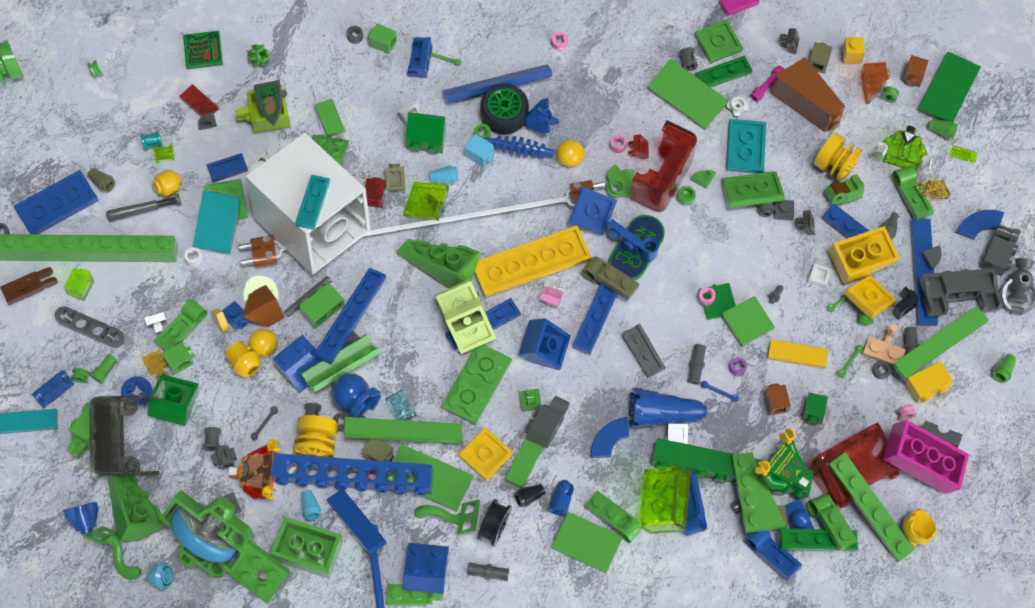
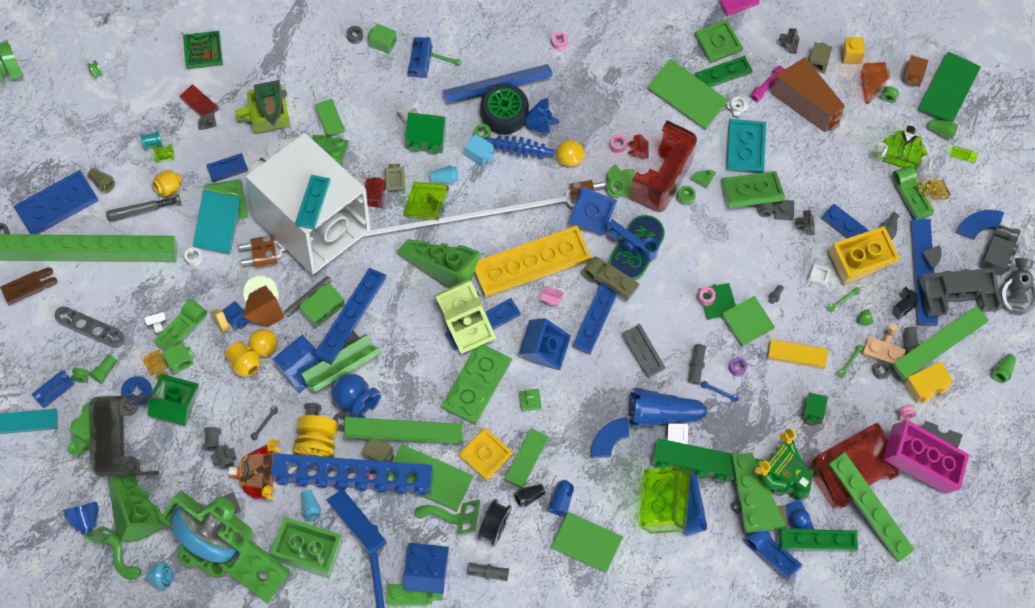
(79, 283): clear neon green brick -> none
(258, 55): bright green gear -> none
(400, 407): clear light blue bracket -> none
(547, 421): dark grey hinge -> none
(614, 516): bright green plate -> none
(688, 58): dark grey bush -> none
(777, 399): dark orange brick -> none
(832, 521): bright green plate -> none
(838, 157): yellow wheel -> none
(846, 190): bright green leg -> none
(870, 297): yellow tile -> none
(919, 527): yellow hair -> none

